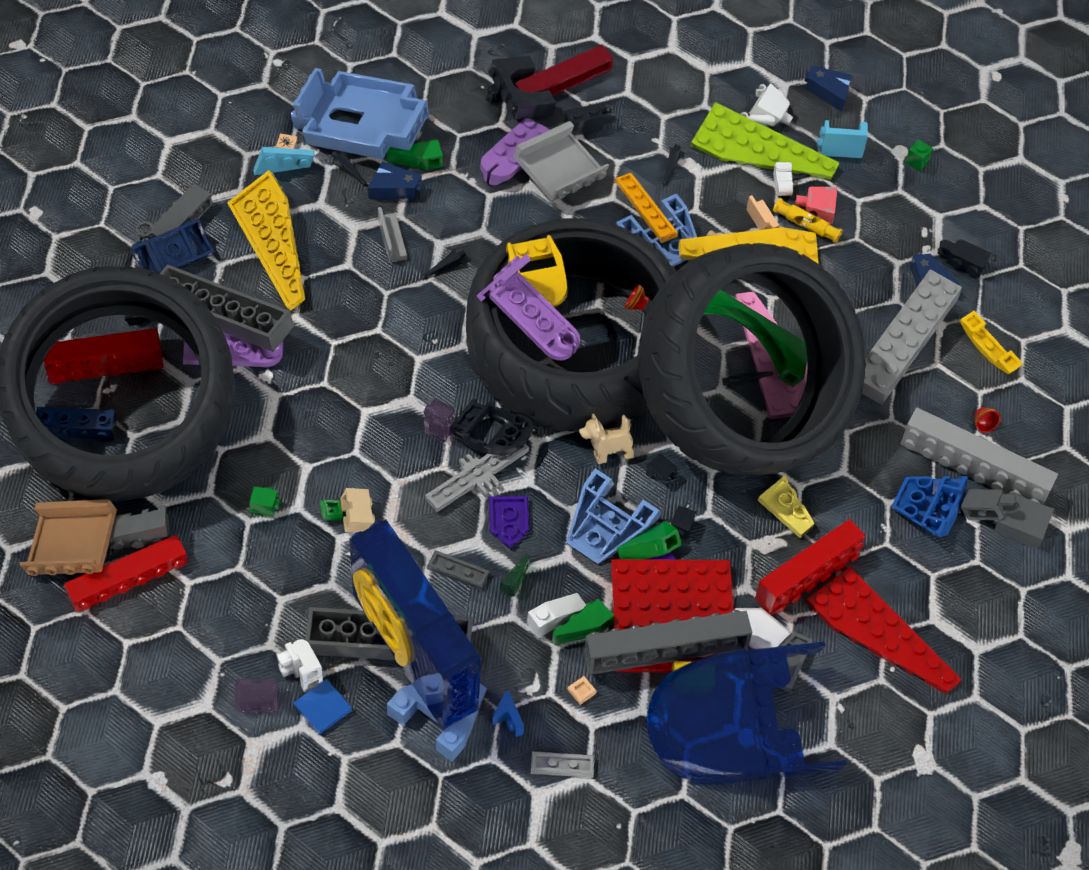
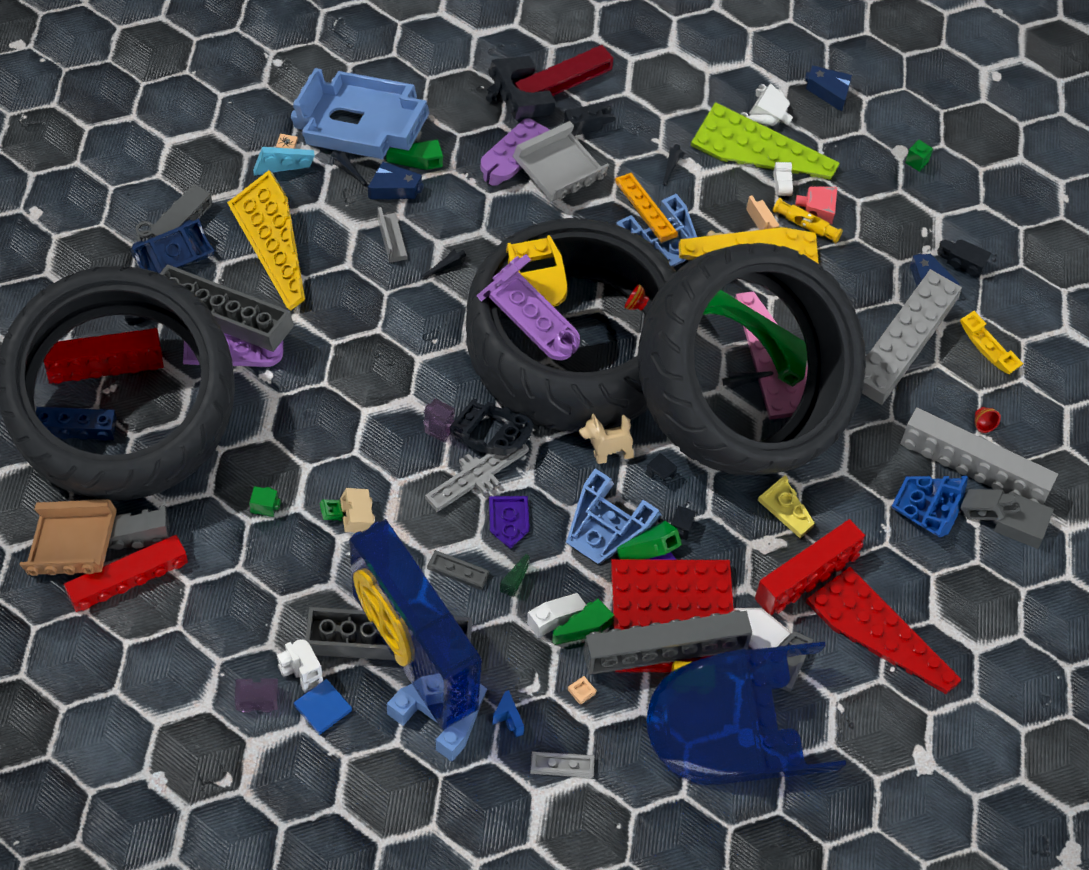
(842, 142): medium azure panel -> none

